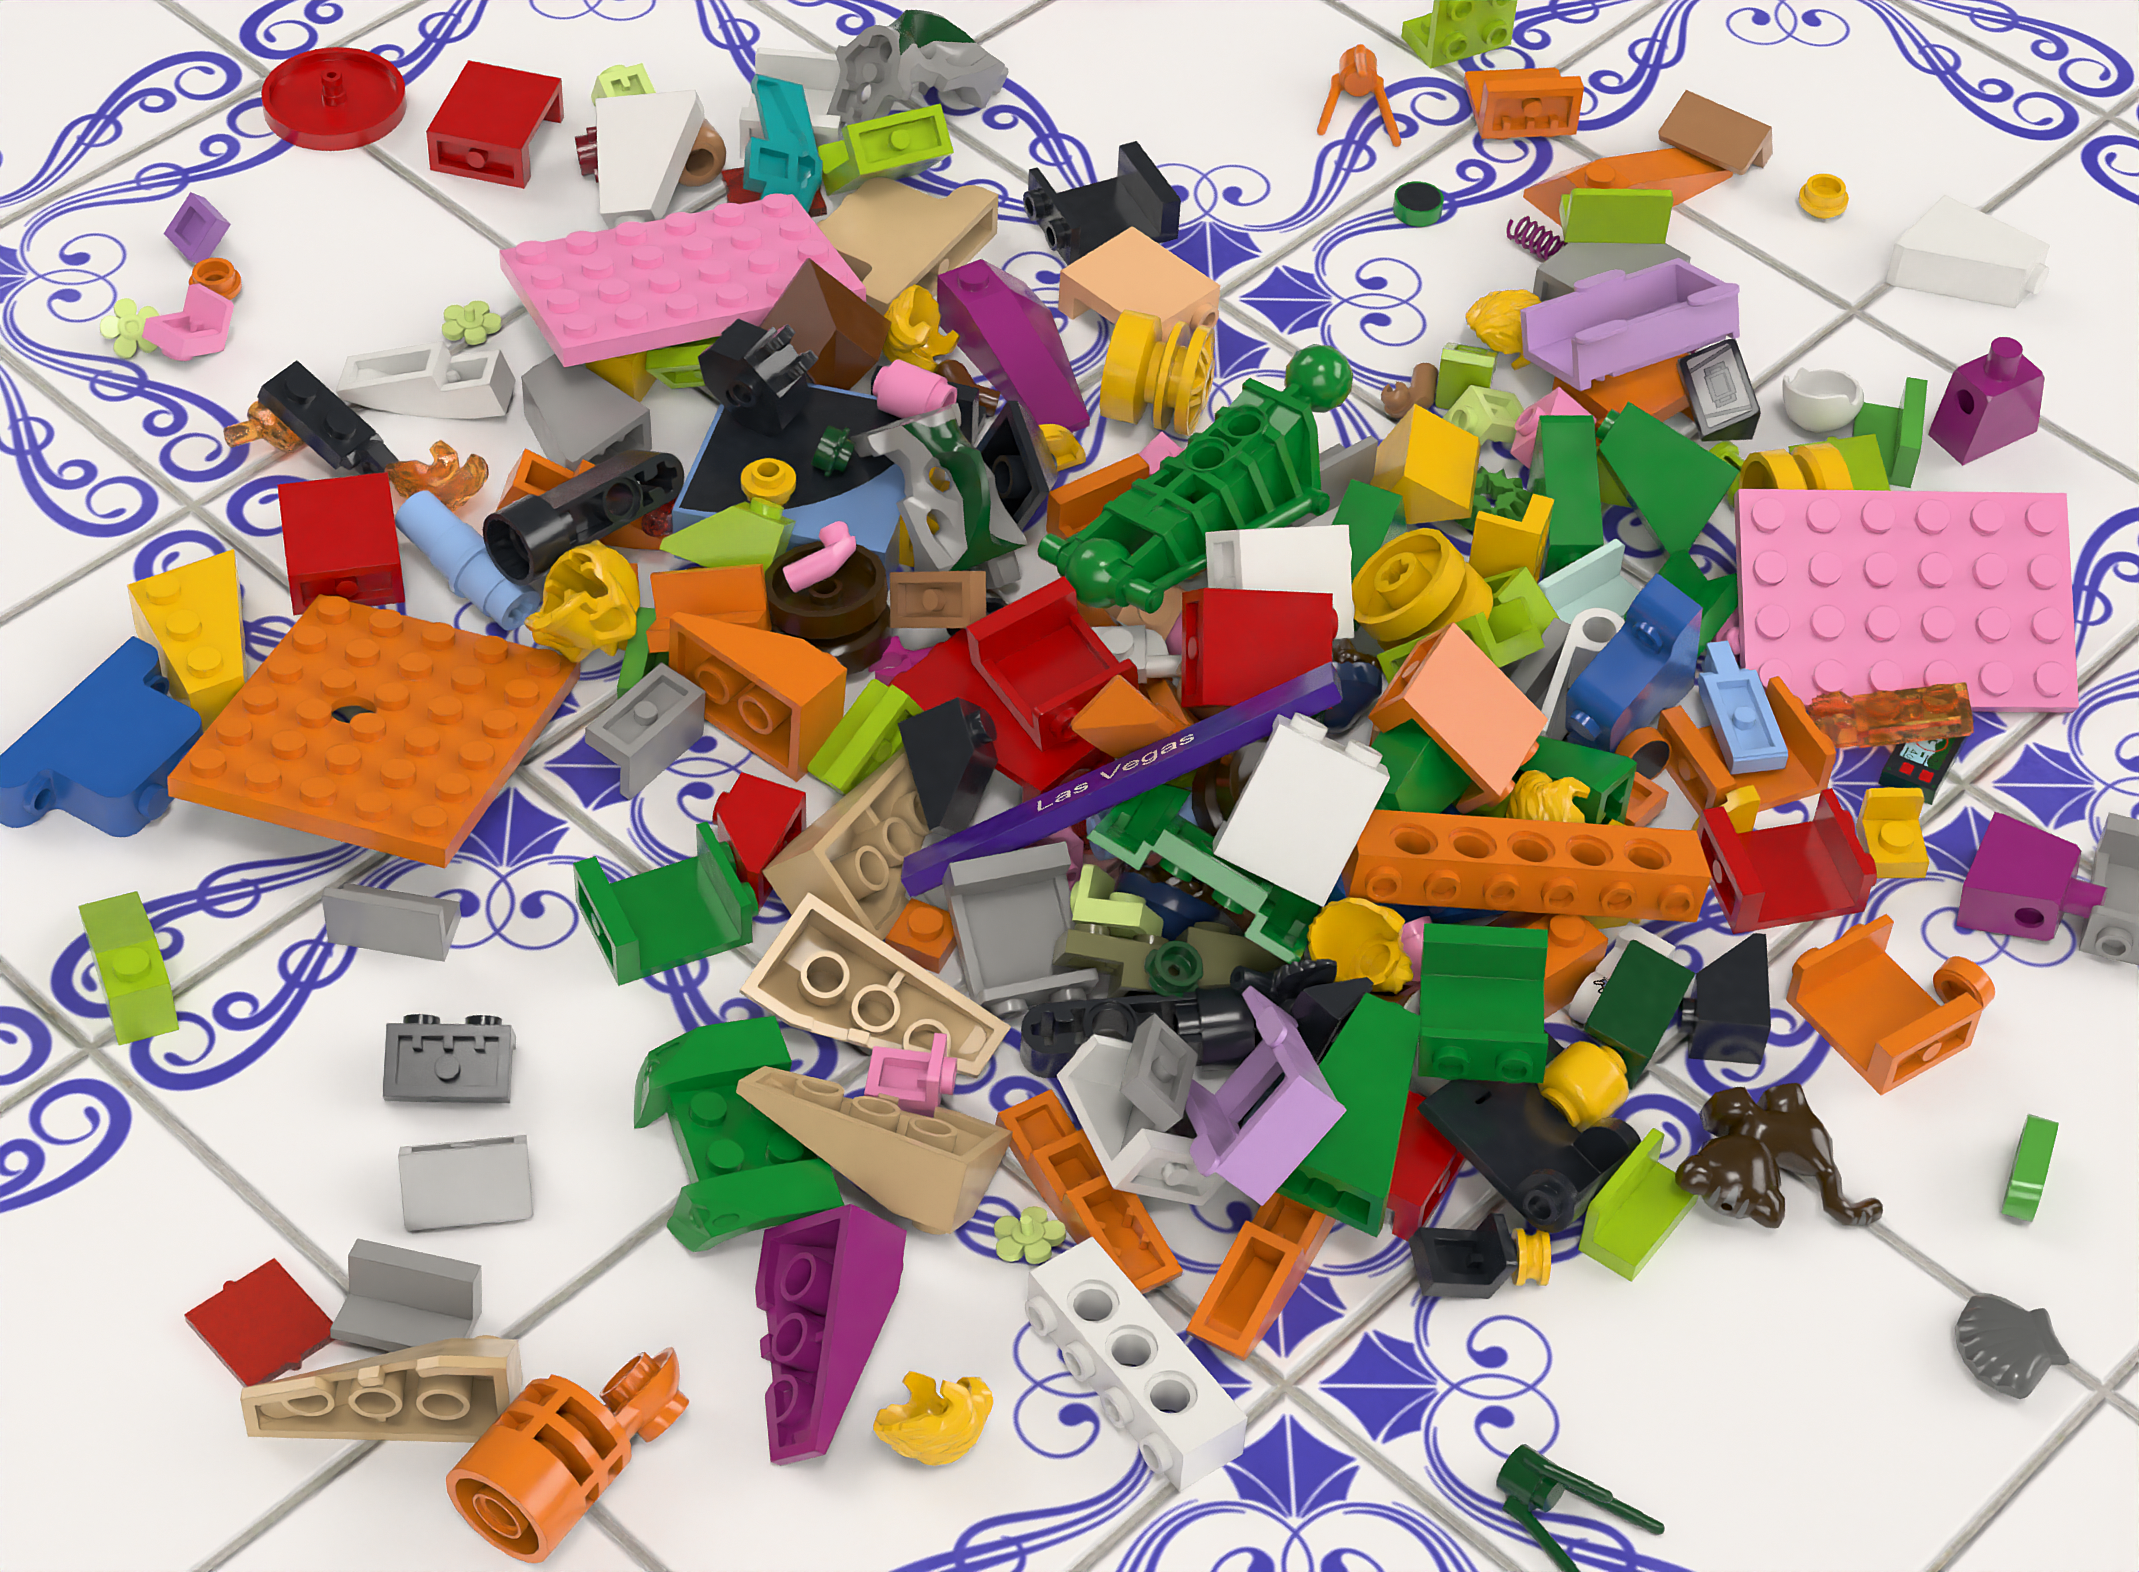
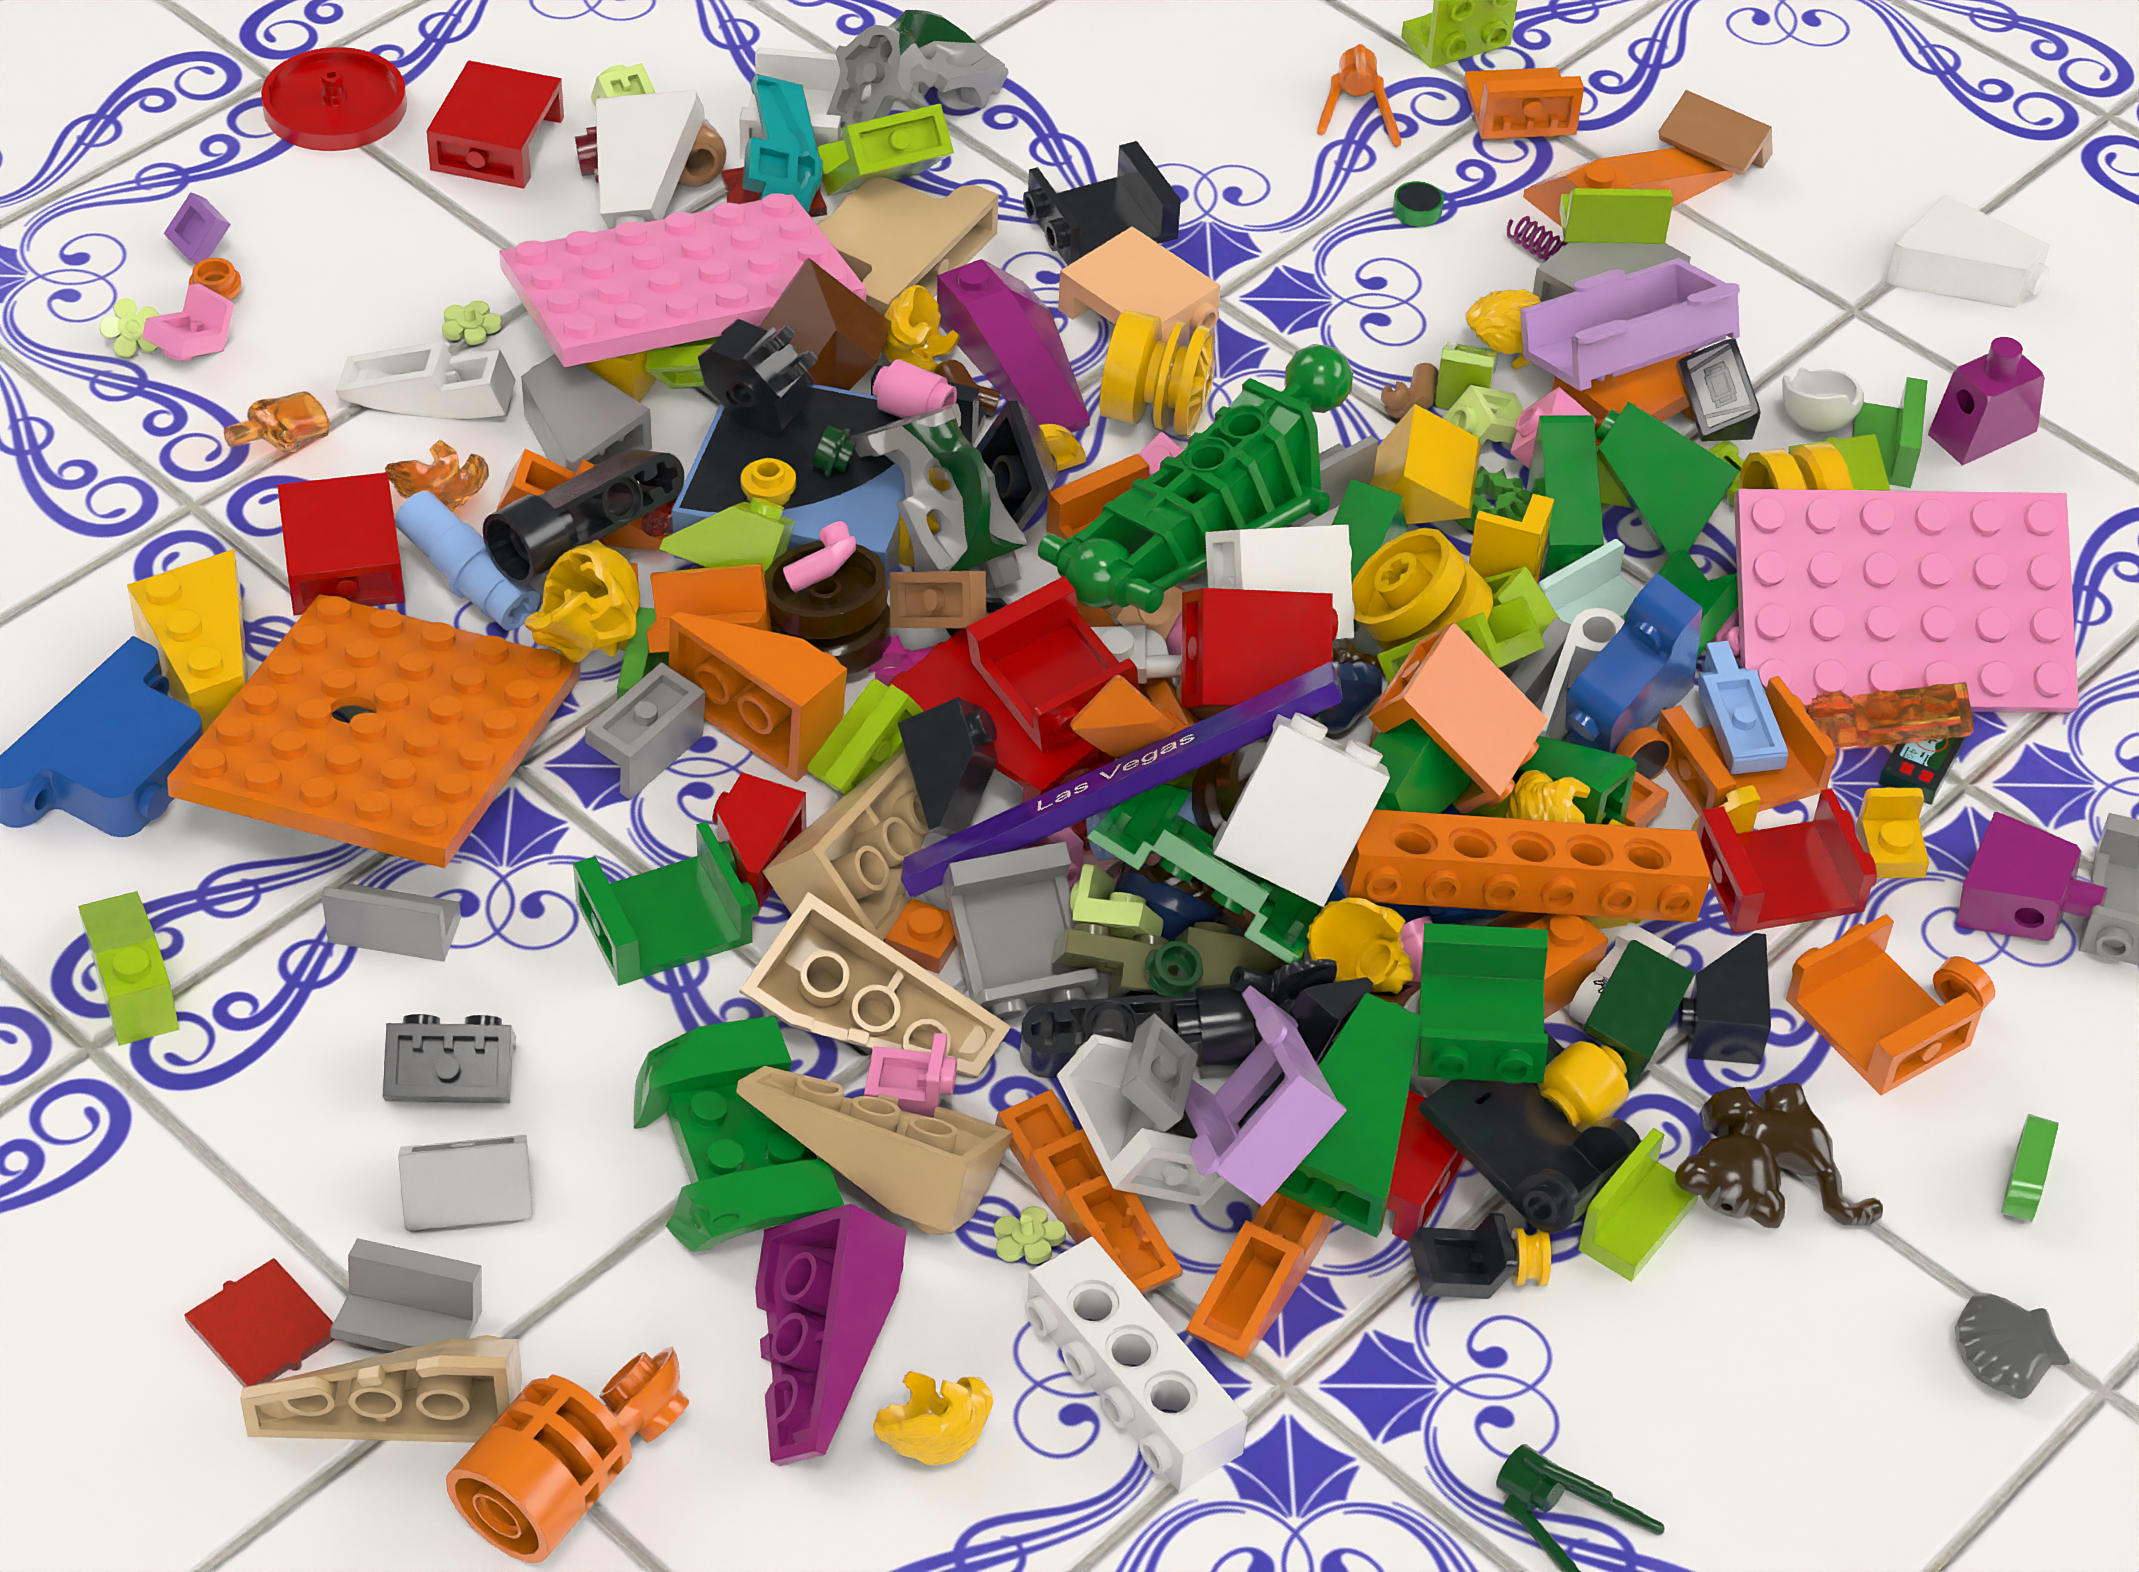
(324, 421): black hinge -> none
(1824, 196): yellow plate -> none

